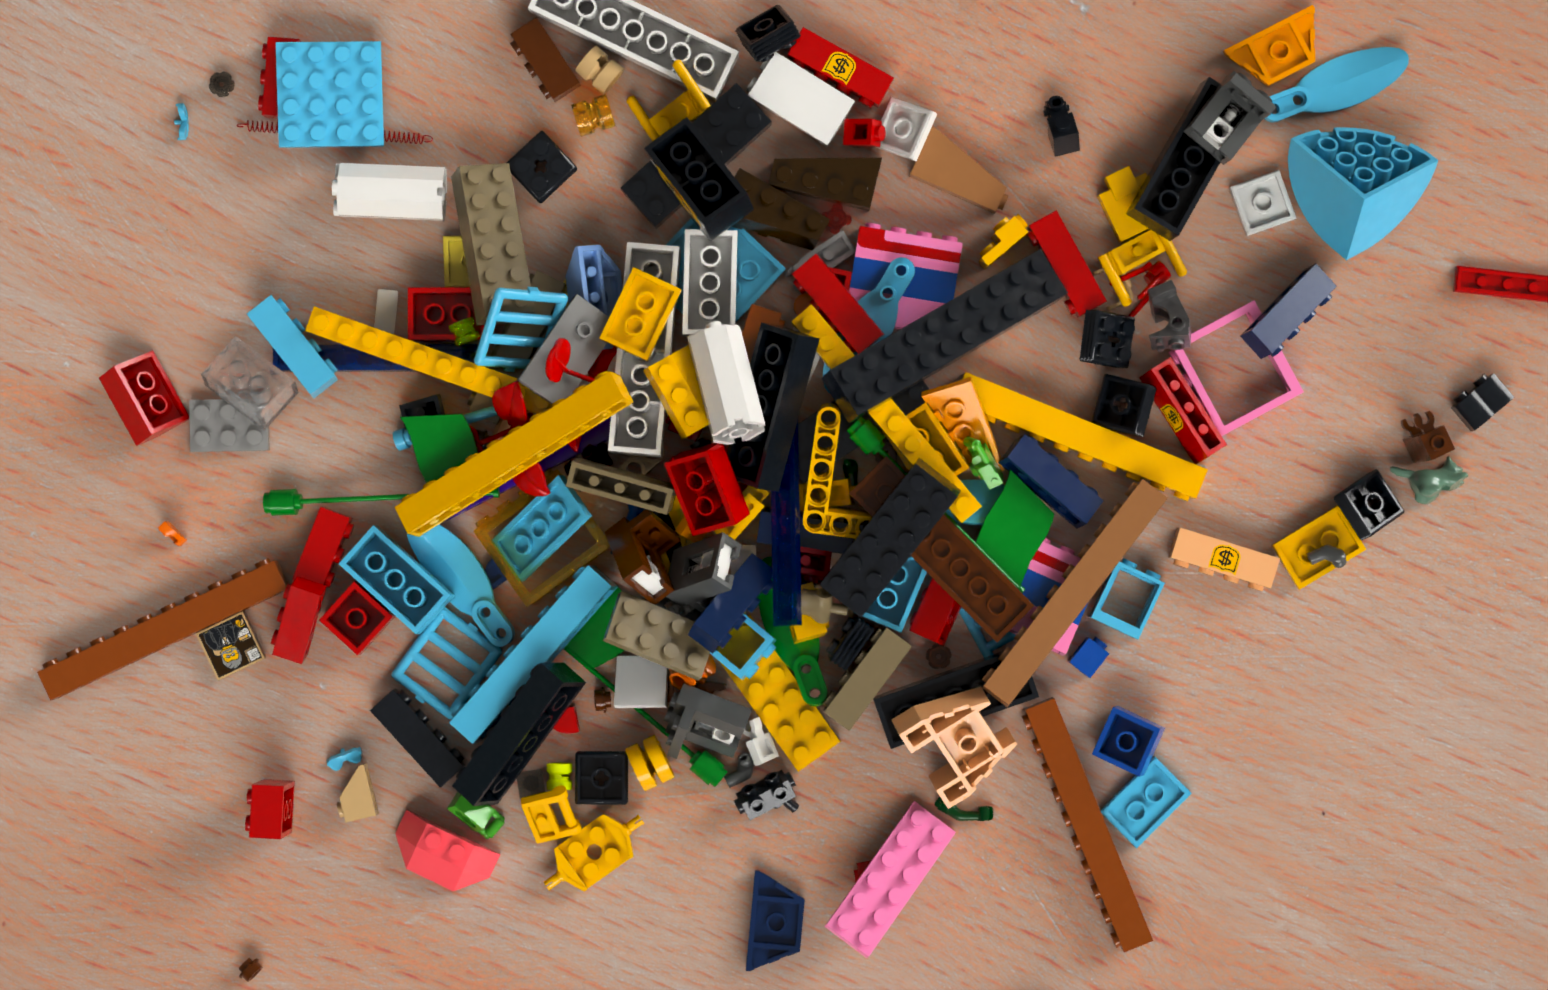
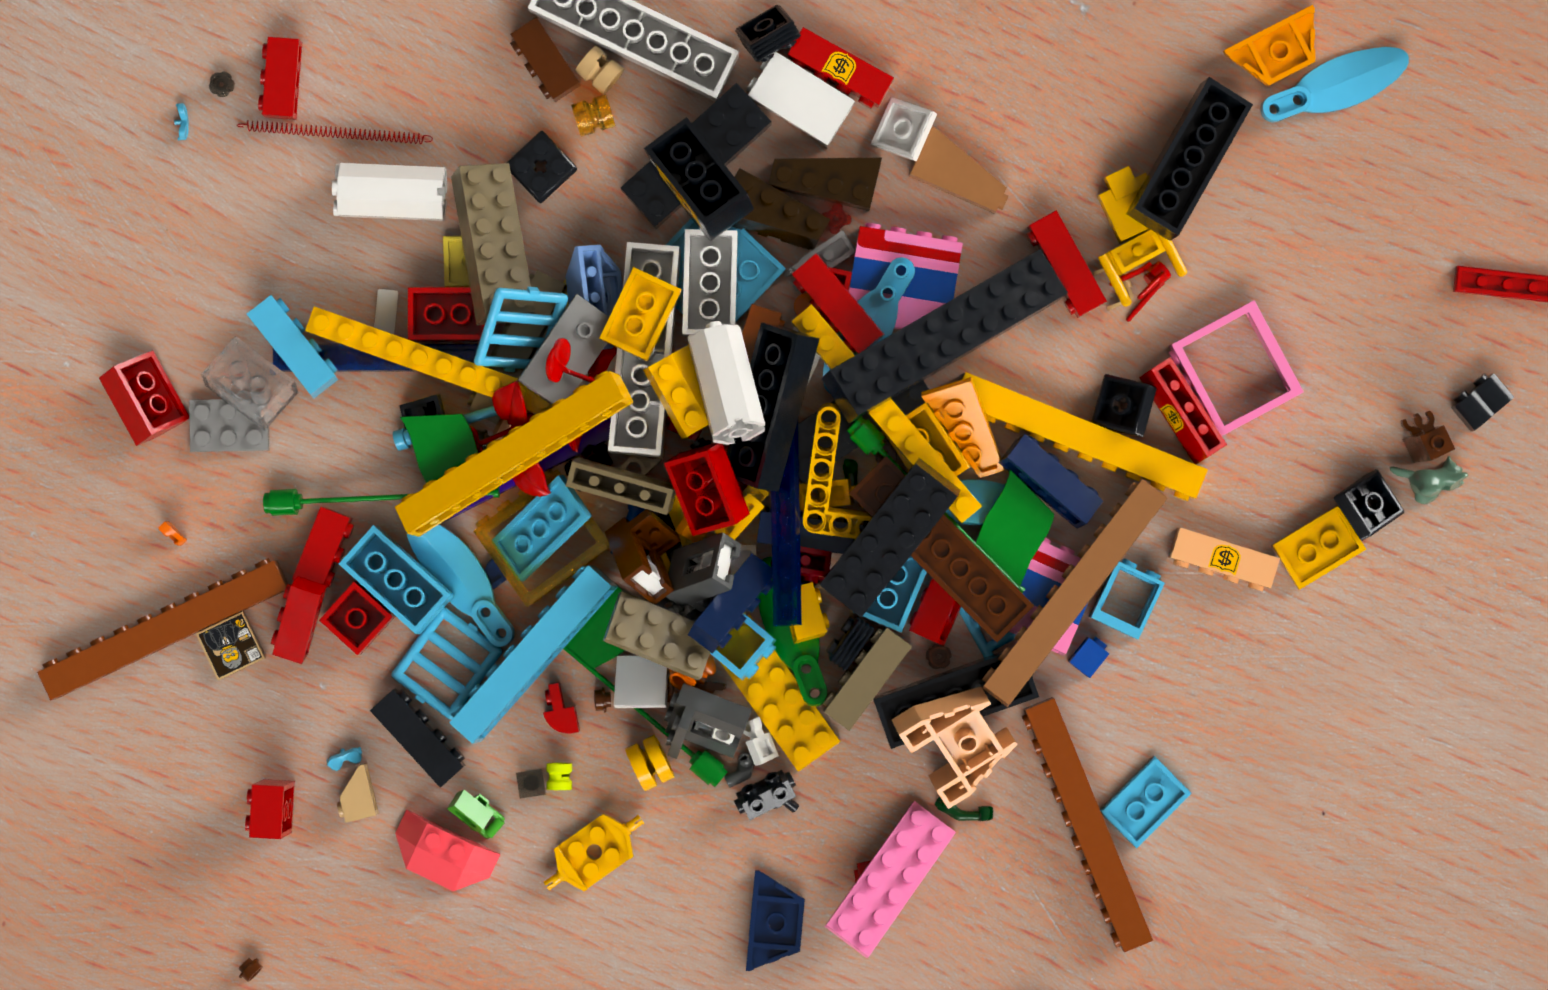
(329, 94): medium azure plate -> none
(464, 331): clear neon green wheel -> none
(518, 733): black brick -> none
(542, 816): yellow plate -> none
(589, 790): black brick -> none
(688, 105): yellow plate -> none
(819, 605): dark tan piece -> none
(863, 132): red brick -> none
(983, 463): bright green piece -> none
(1006, 236): yellow plate -> none
(1061, 127): black brick -> none
(1107, 339): black brick -> none
(1128, 741): blue brick -> none
(1167, 306): flat silver tile -> none
(1244, 101): dark grey brick -> none
(1262, 203): white tile -> none
(1288, 311): brick -> none
(1328, 553): dark grey arm -> none
(1356, 184): medium azure brick -> none

